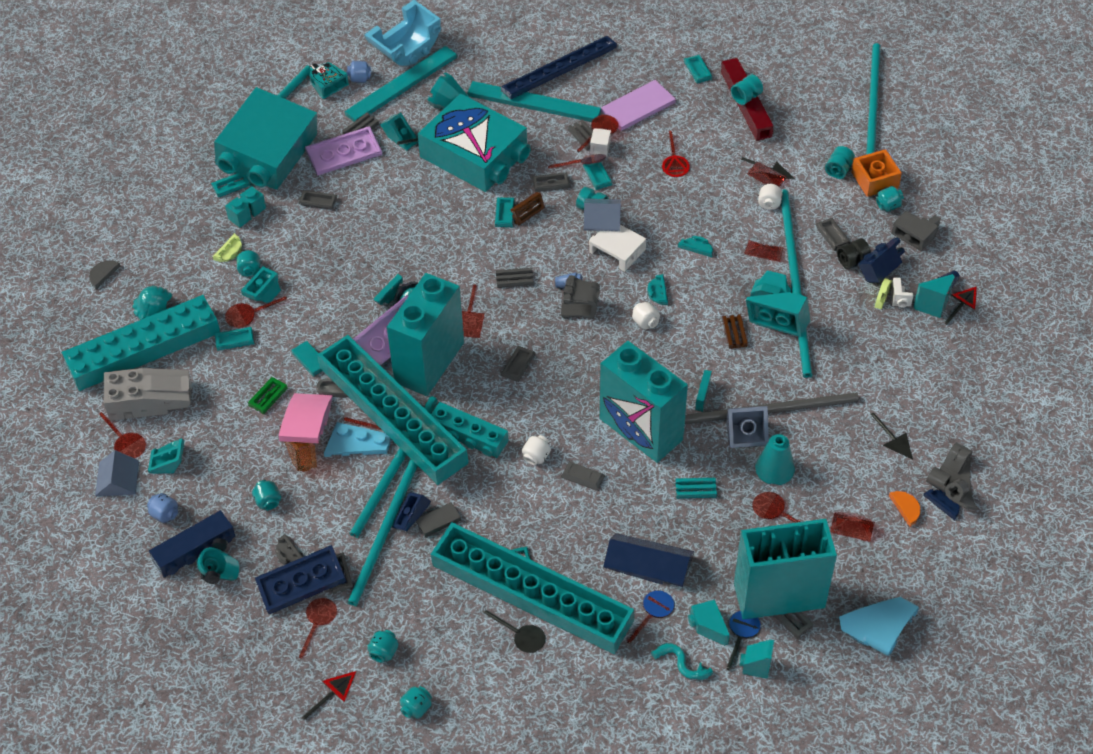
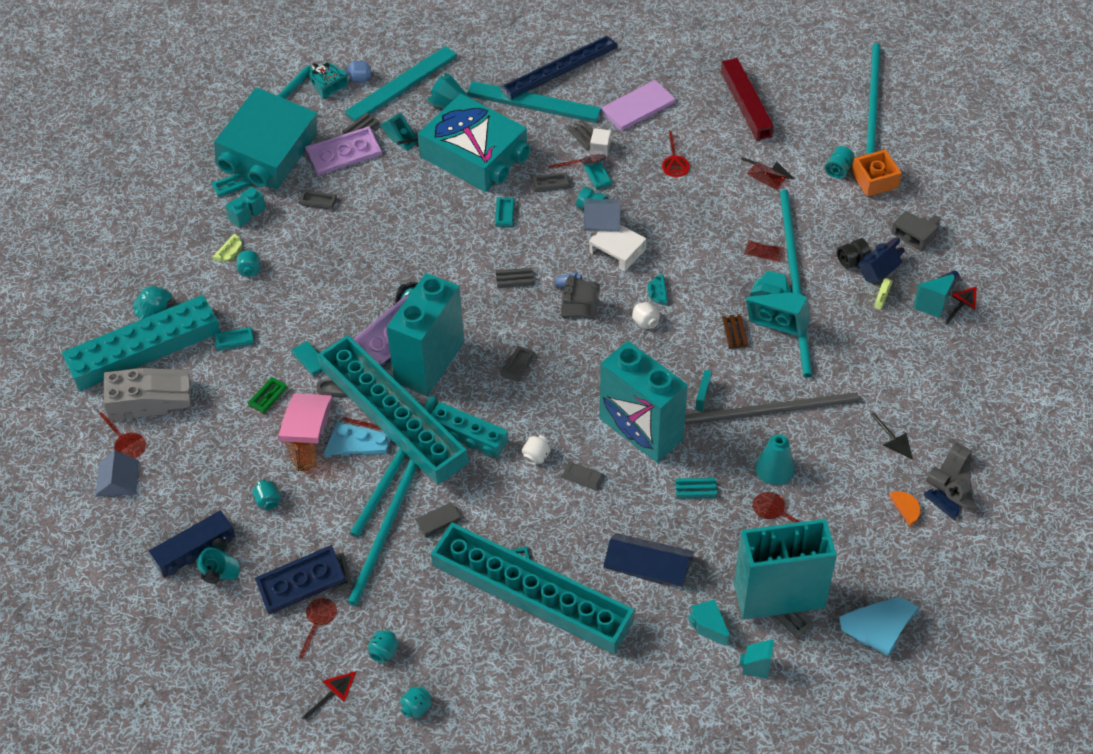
(102, 272): dark grey tile -> none
(162, 507): medium blue head -> none
(166, 458): teal slope -> none
(243, 314): clear red piece -> none
(262, 286): teal slope -> none
(286, 551): dark grey tile -> none
(389, 292): teal tile -> none
(409, 38): medium azure cylinder -> none
(411, 510): dark blue slope -> none
(471, 320): clear red piece -> none
(527, 206): reddish brown tile -> none
(527, 638): pearl dark grey piece -> none
(601, 122): clear red piece -> none
(657, 605): blue piece -> none
(697, 244): teal tile -> none
(698, 69): teal tile -> none
(700, 673): teal animal -> none
(743, 629): blue piece -> none
(747, 89): teal wheel -> none
(747, 426): sand blue slope -> none
(770, 196): white head -> none
(832, 233): dark grey tile -> none
(852, 525): clear red slope -> none
(889, 199): teal head -> none
(898, 294): white bracket -> none

